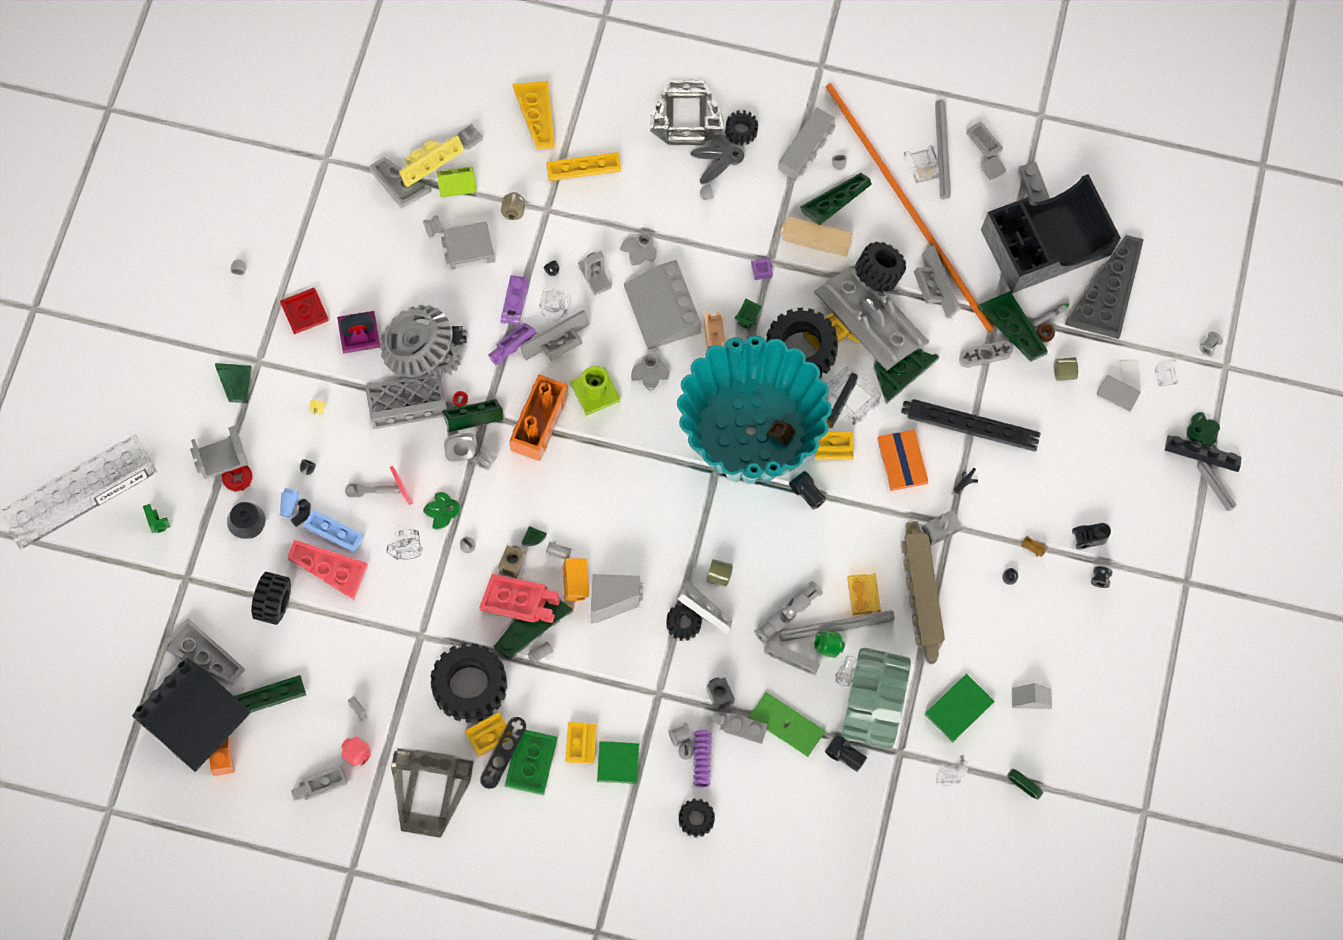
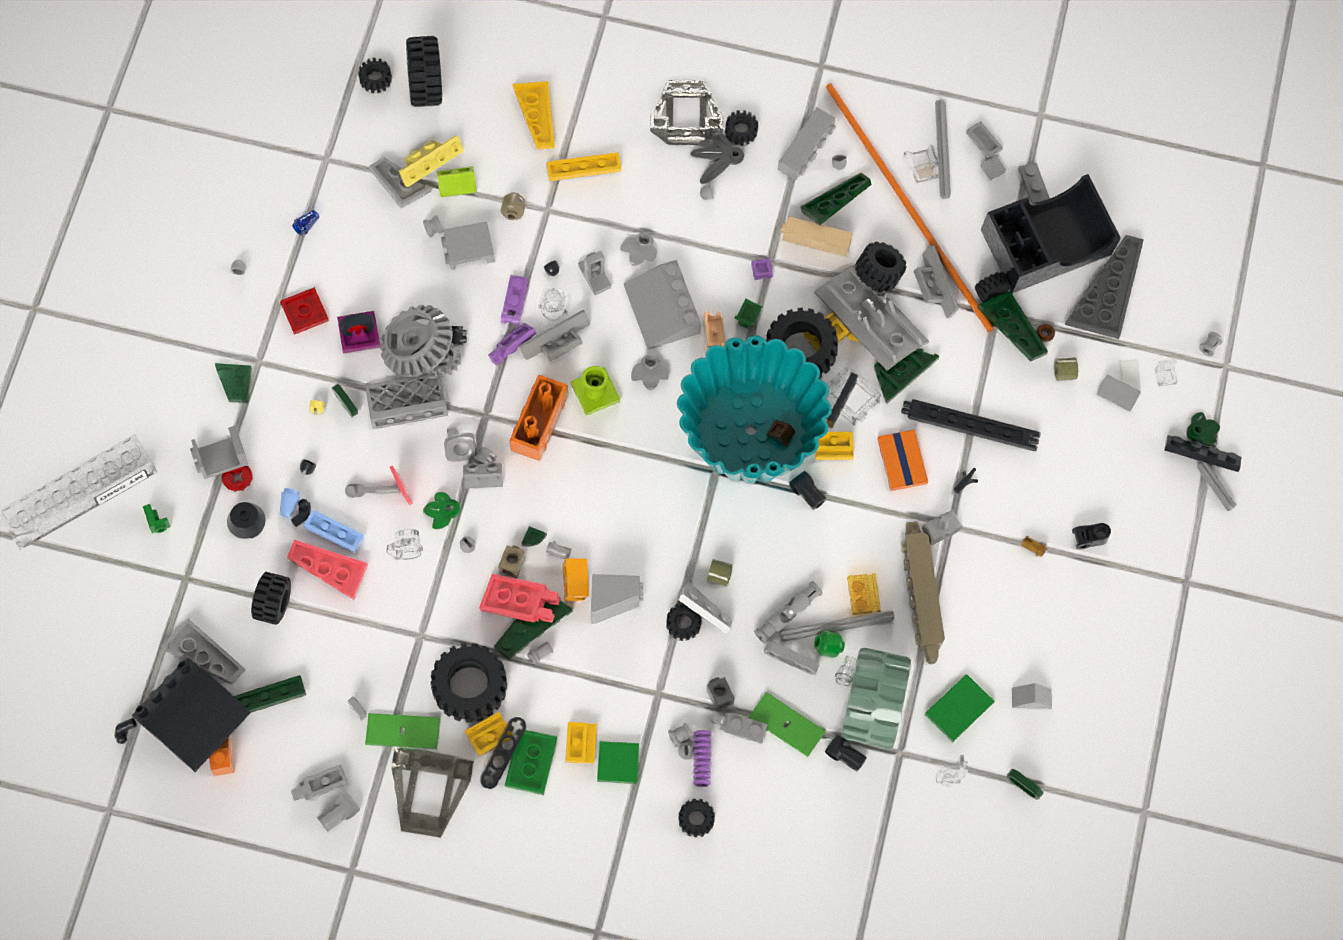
(122, 728): none -> black arm
(305, 222): none -> clear blue cone
(343, 809): none -> light grey piece
(344, 400): none -> dark green tile
(355, 751): coral head -> none
(372, 66): none -> black tyre
(418, 733): none -> bright green piece
(424, 71): none -> black tyre
(464, 400): red hinge -> none
(470, 136): light grey tile -> none
(473, 415): dark green slope -> none
(482, 475): none -> light grey bracket
(989, 347): light grey beam -> none
(992, 286): none -> black tyre
(1006, 576): black hinge -> none
(1048, 316): light grey piece -> none
(1101, 577): black wheel -> none

